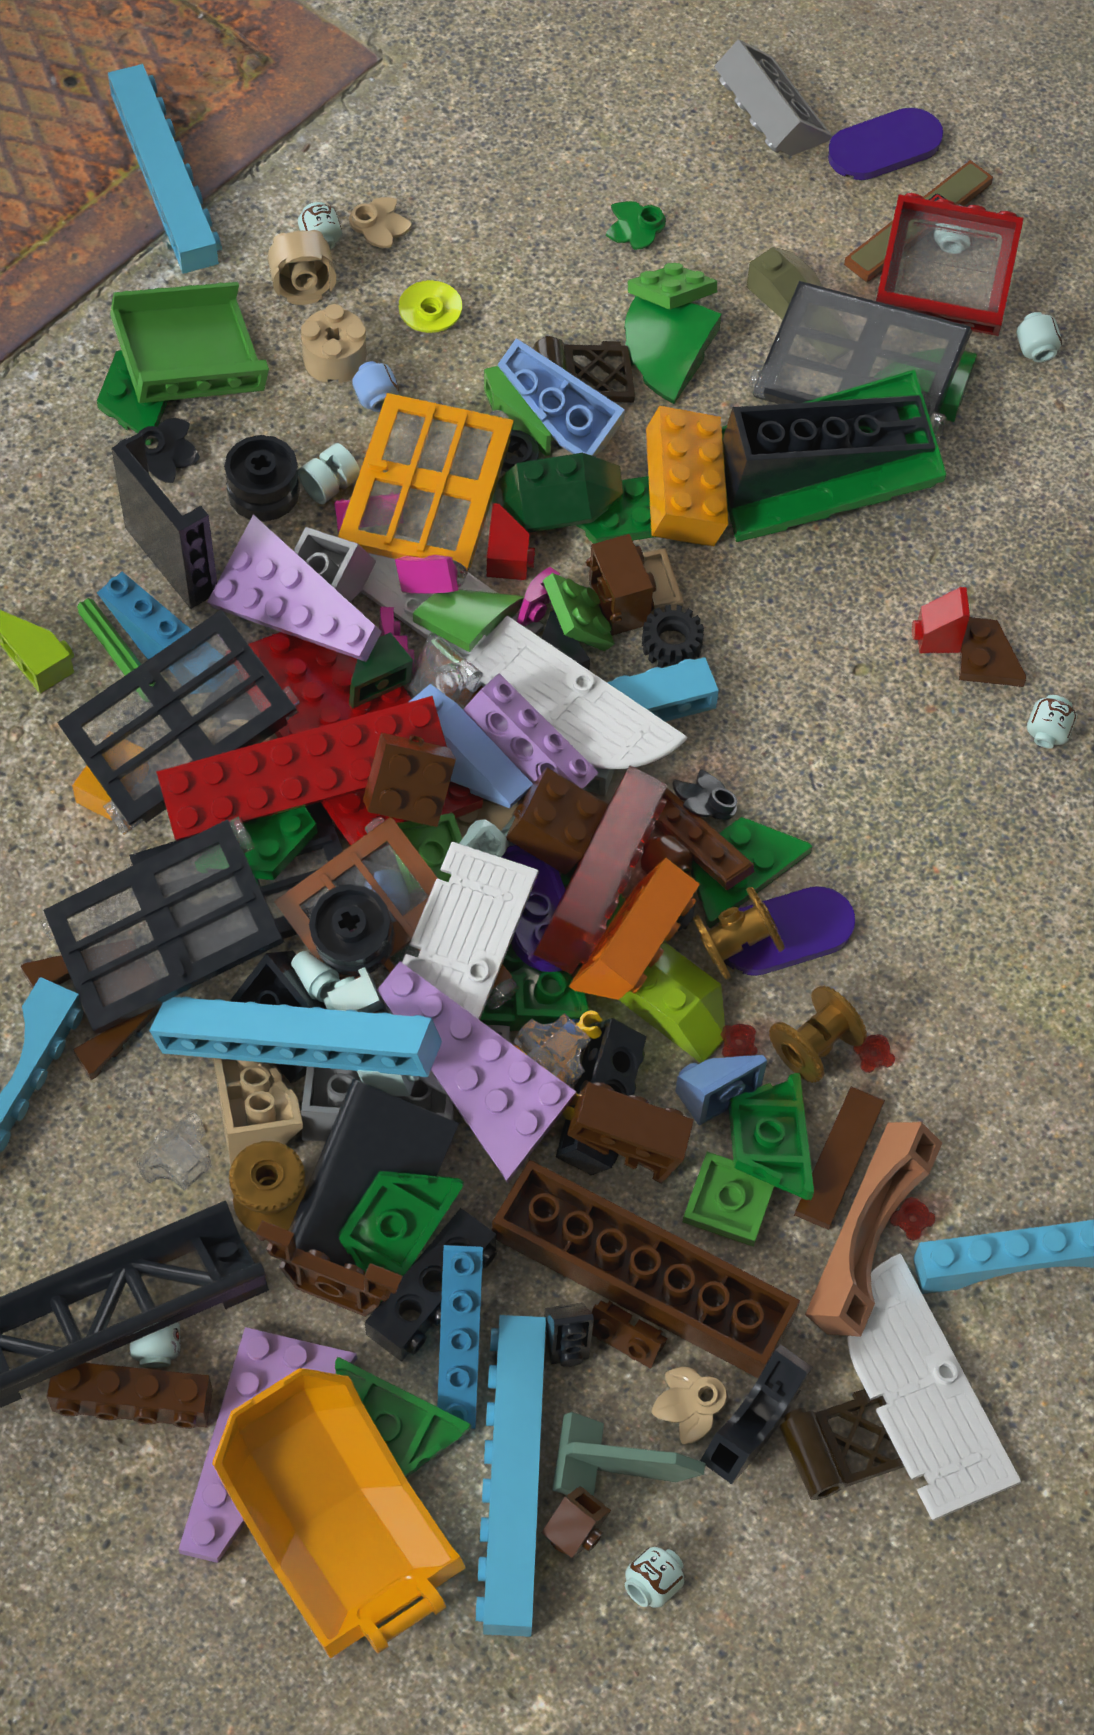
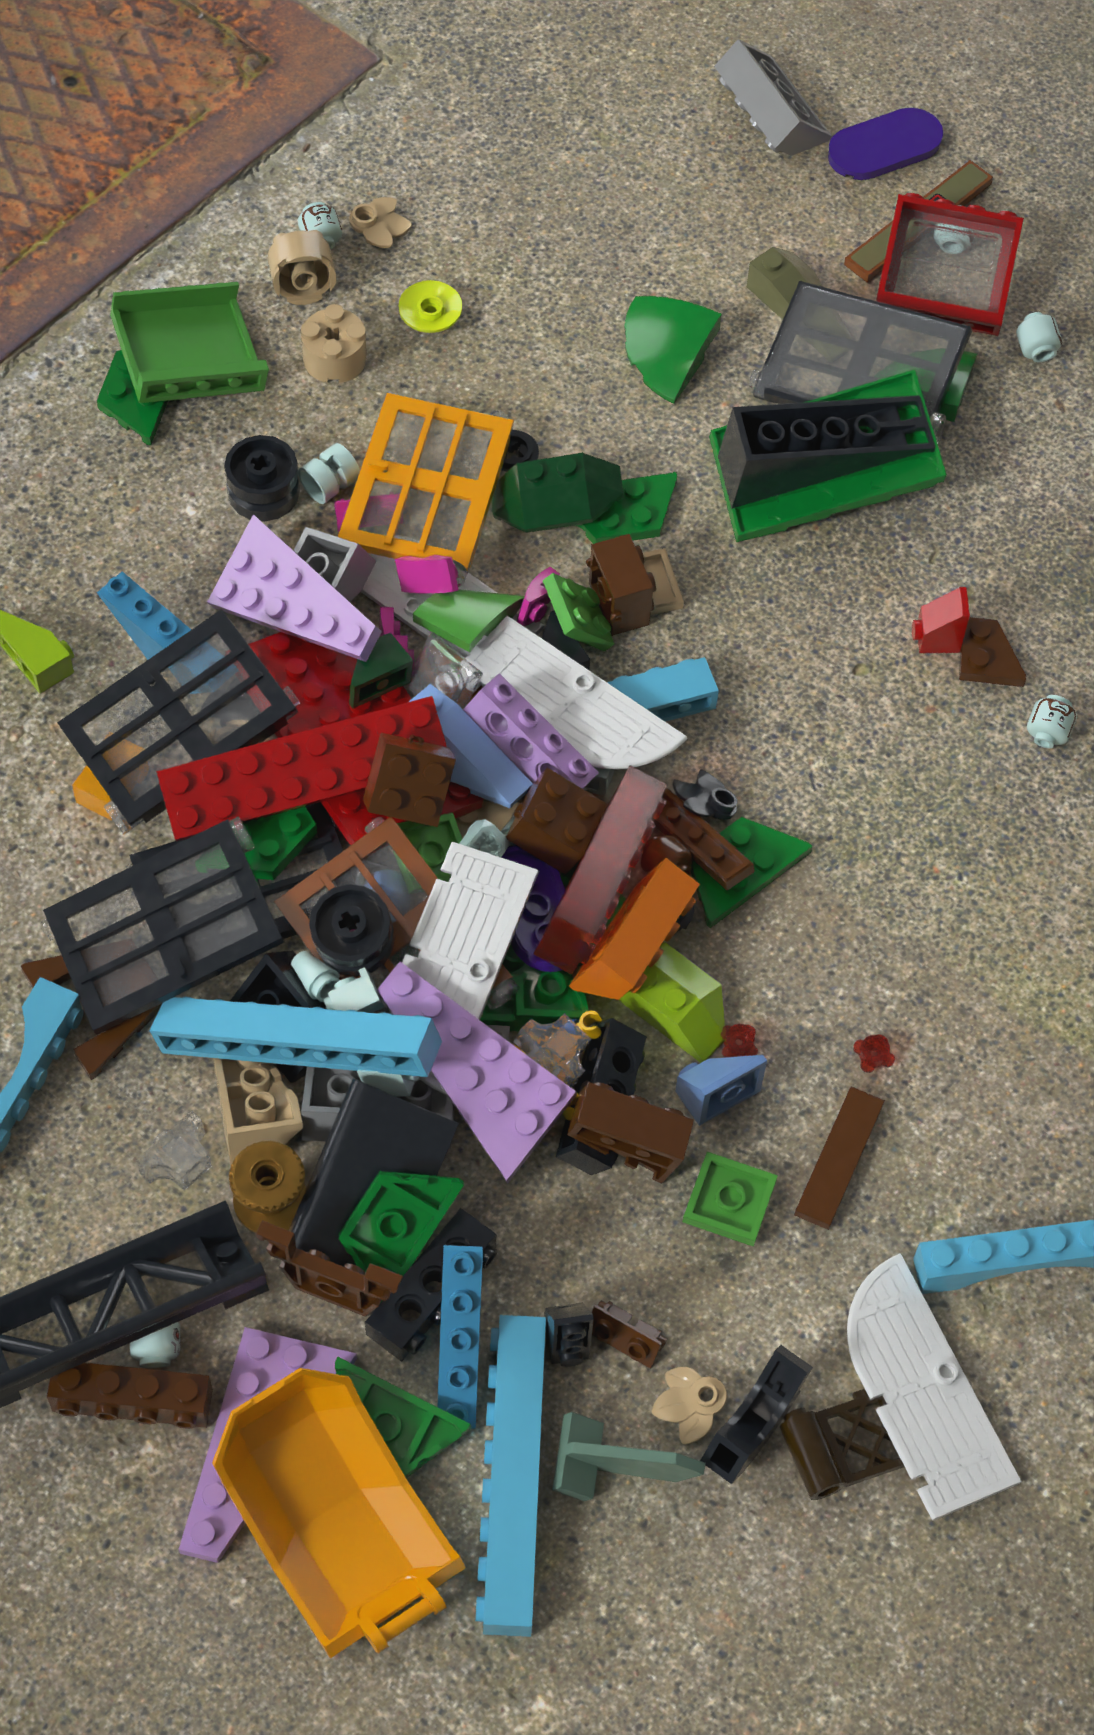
(108, 636): bright green axle -> none
(164, 169): medium azure brick -> none
(172, 449): black plate -> none
(173, 542): black panel -> none
(373, 383): light blue head -> none
(506, 398): bright green slope -> none
(508, 547): red slope -> none
(562, 355): dark brown piece -> none
(566, 406): light blue wedge -> none
(576, 1523): reddish brown brick -> none
(636, 224): green plate -> none
(645, 1268): reddish brown brick -> none
(654, 1577): light aqua head -> none
(672, 286): bright green plate -> none
(672, 621): black tyre -> none
(686, 476): light orange brick -> none
(737, 929): pearl gold hose -> none
(772, 1136): green wing -> none
(810, 925): dark purple tile -> none
(816, 1037): pearl gold hose -> none
(844, 1290): nougat arch -> none
(919, 1210): clear red plate -> none

